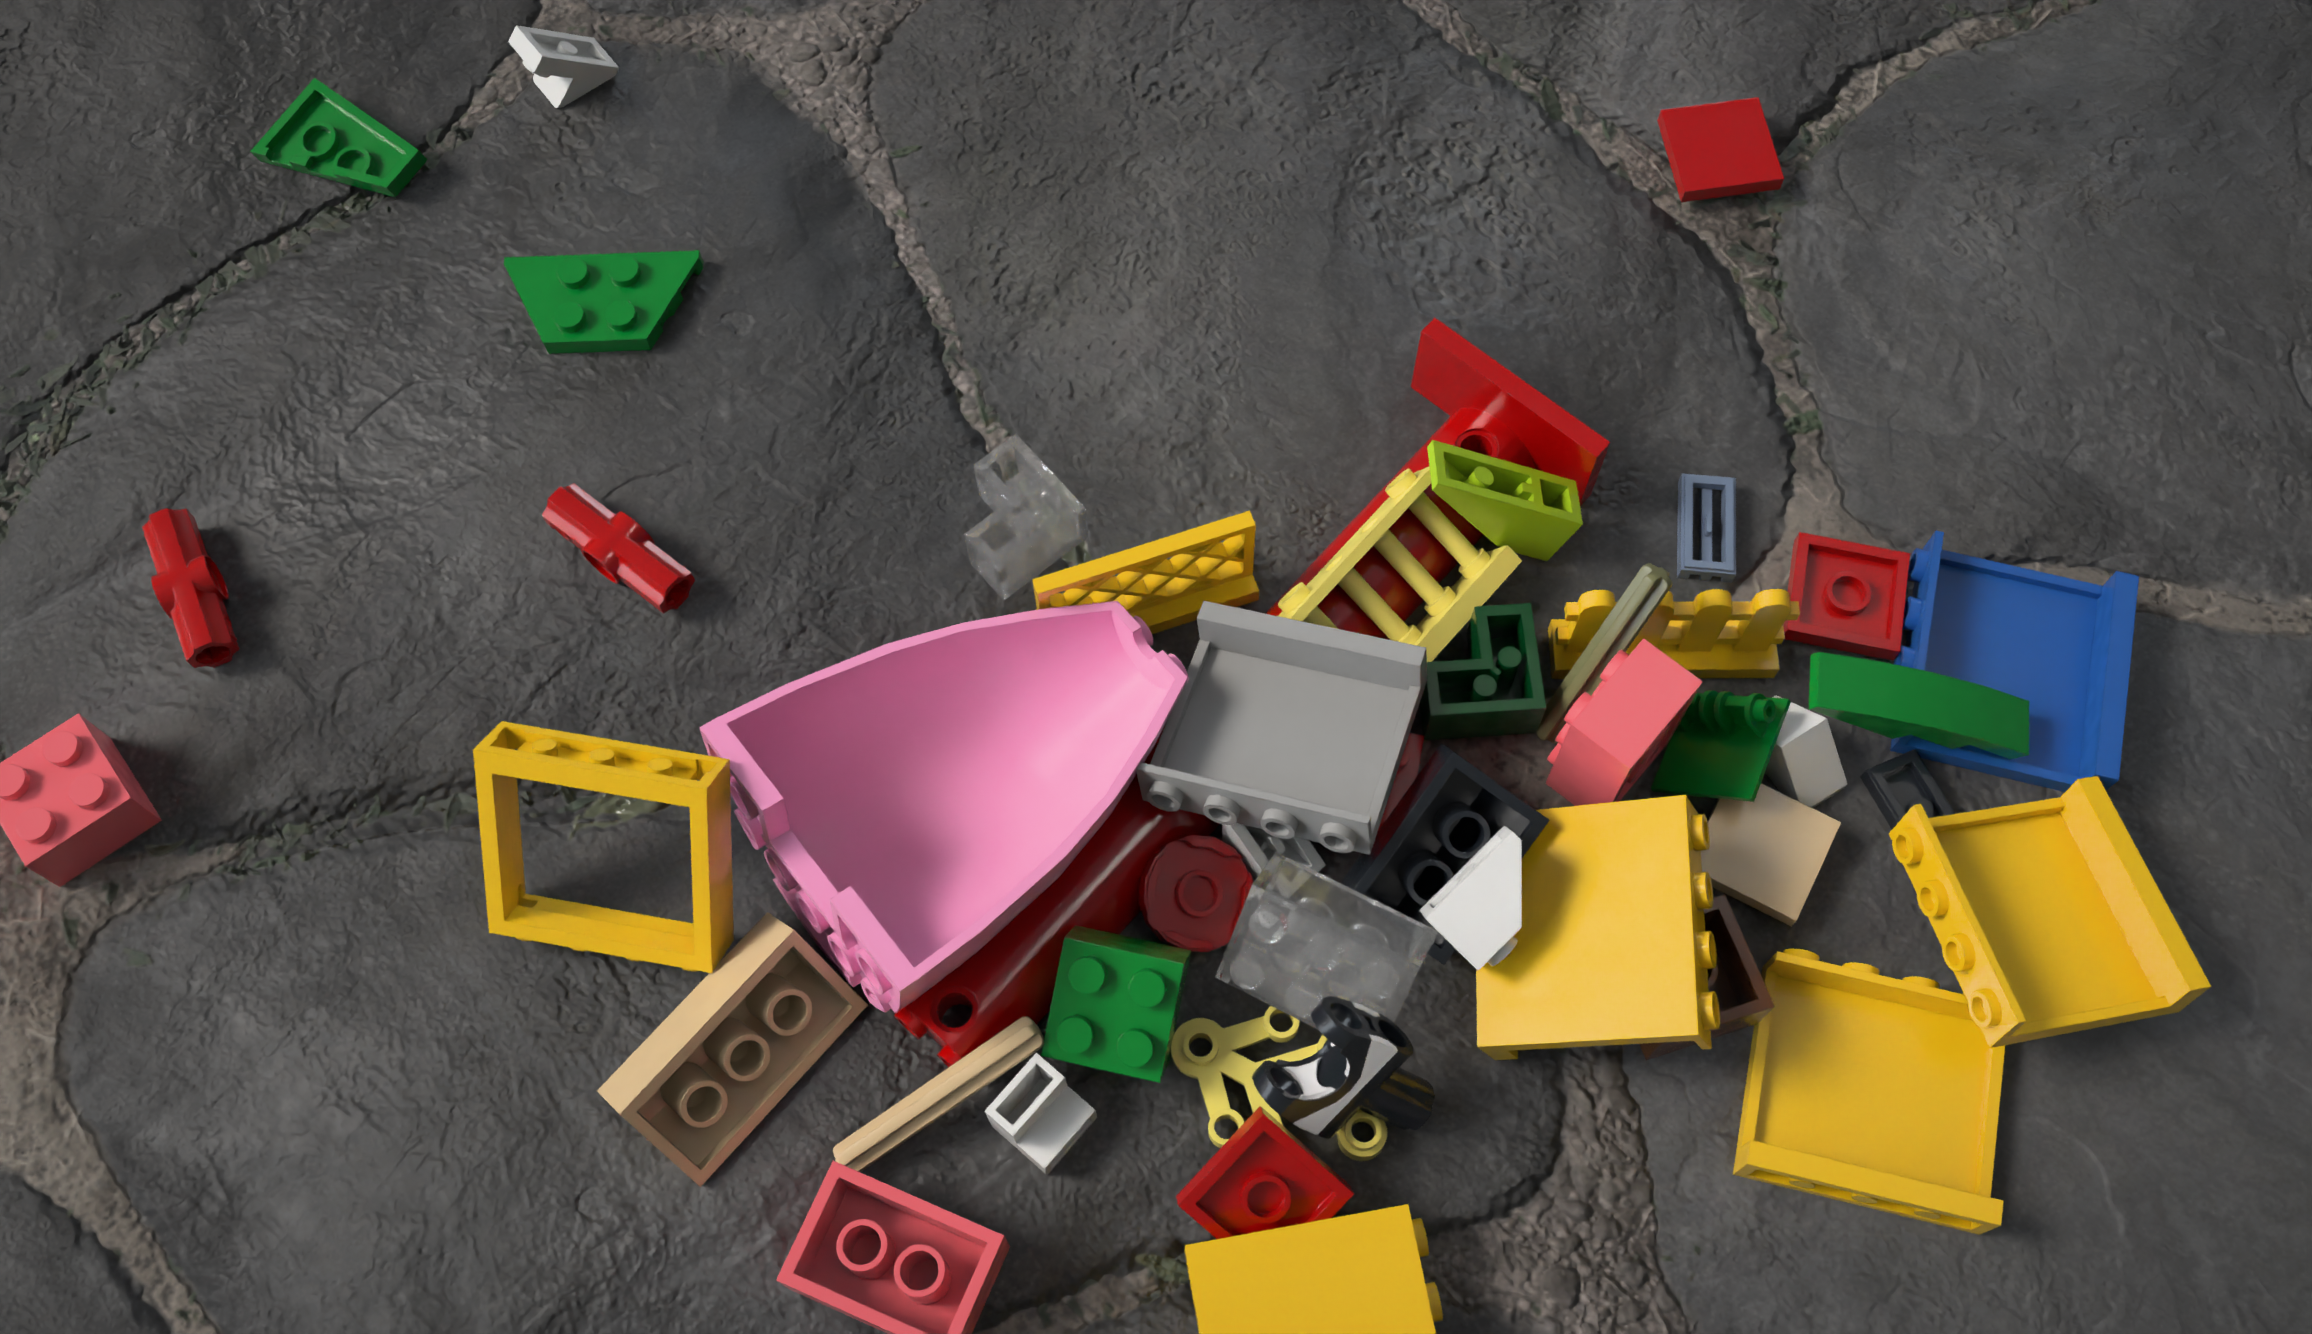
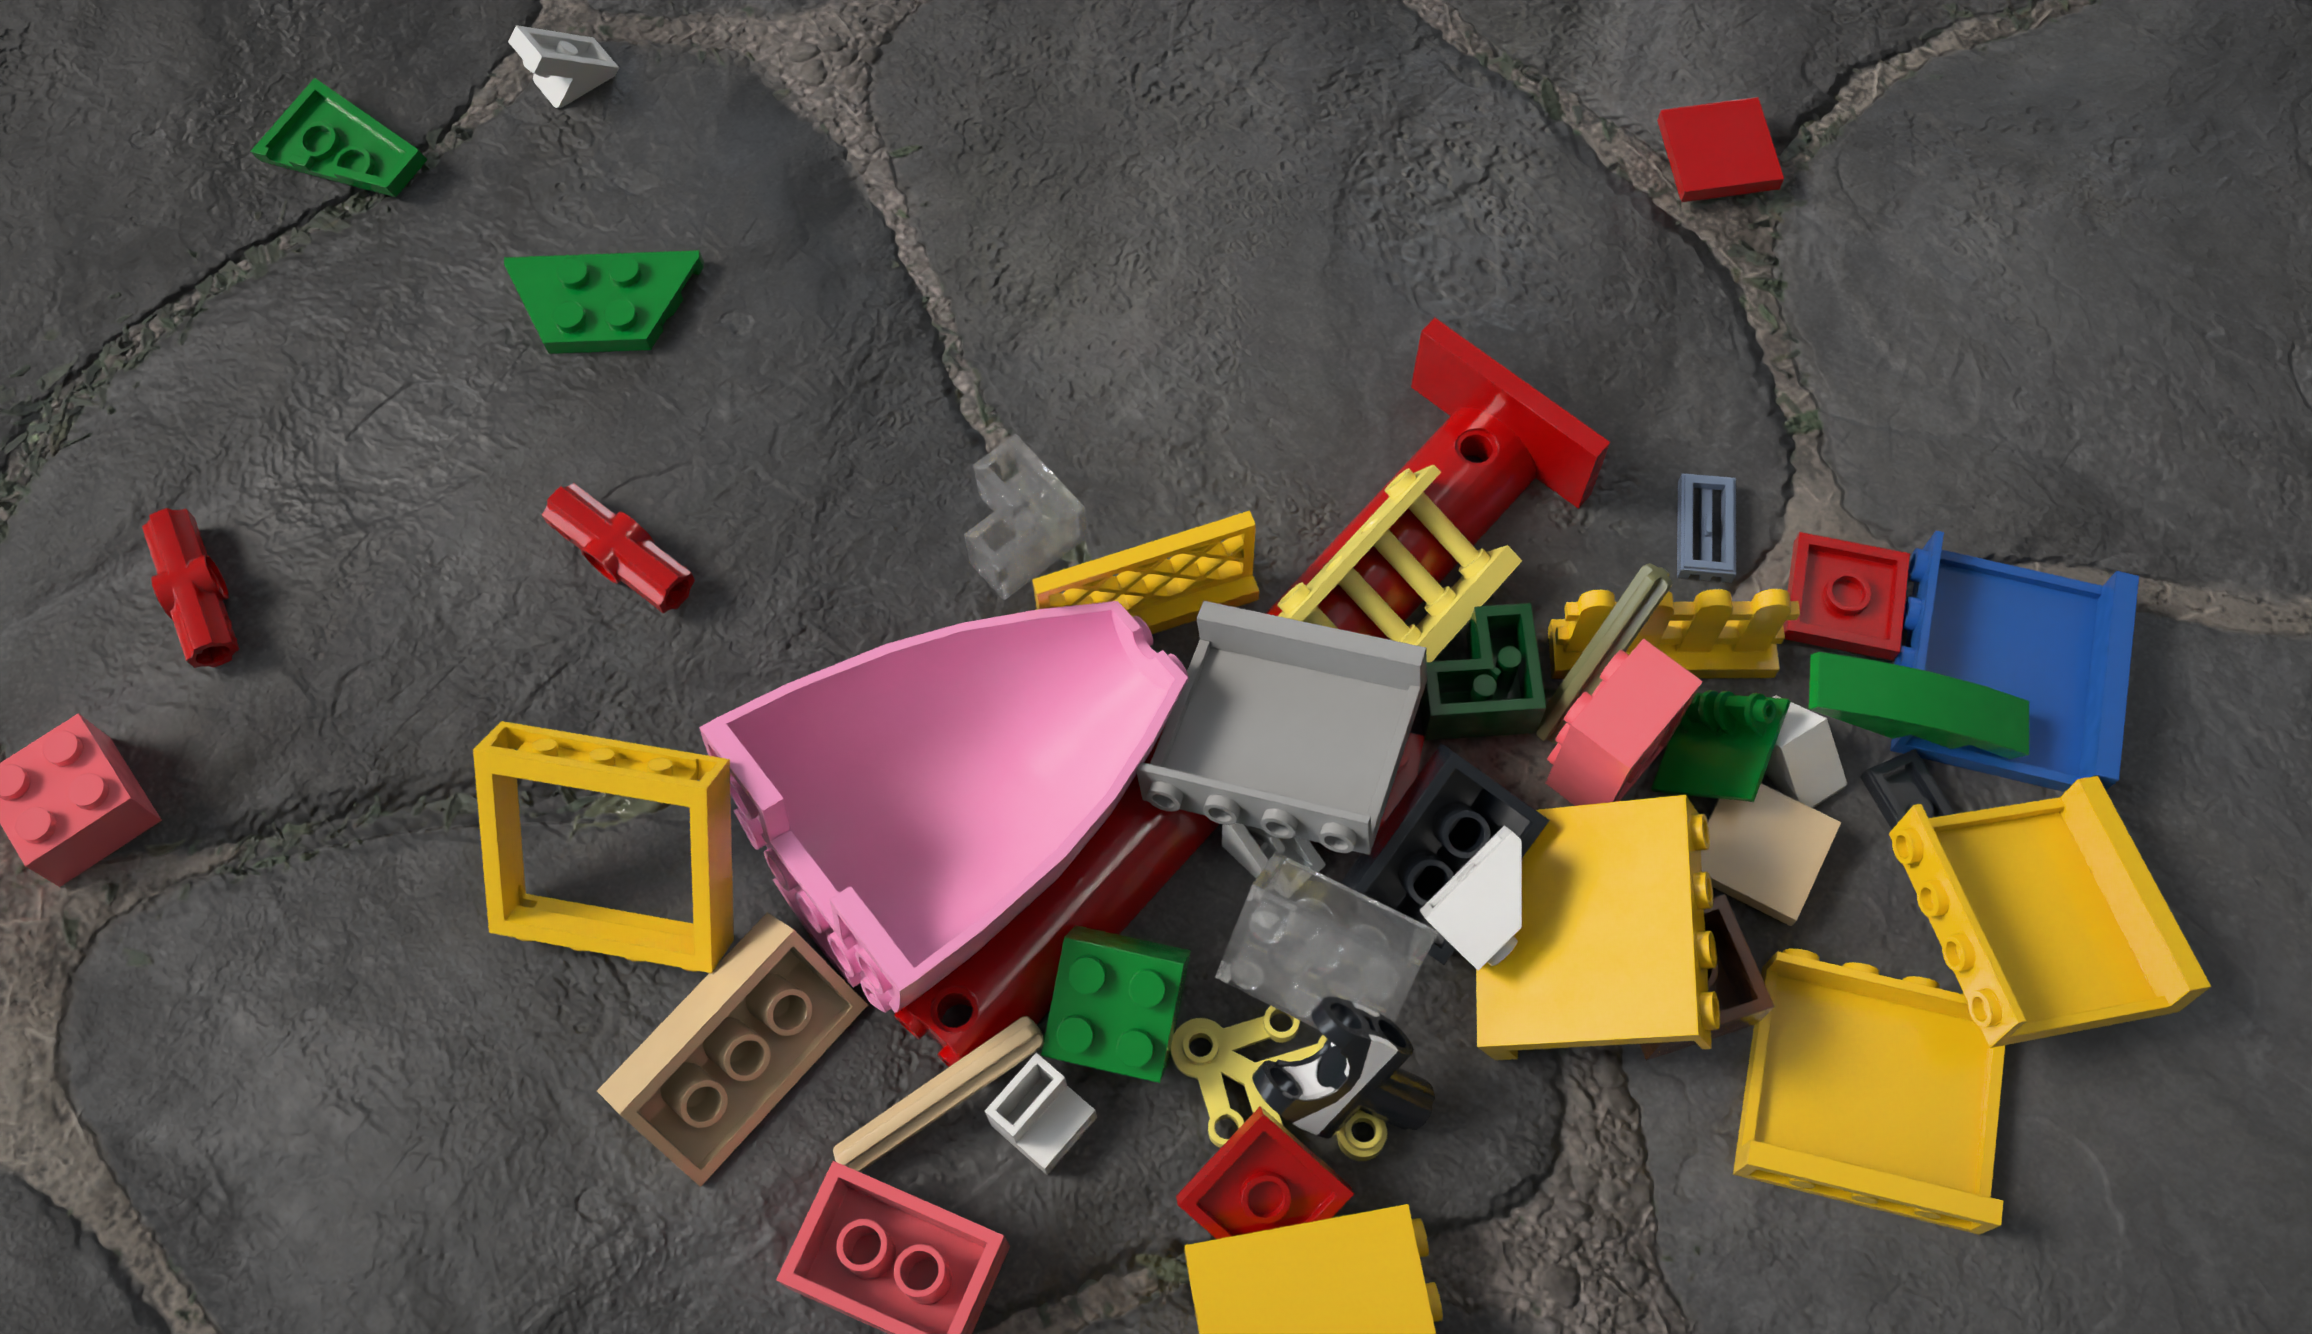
(1194, 892): red tile -> none
(1507, 500): lime slope -> none

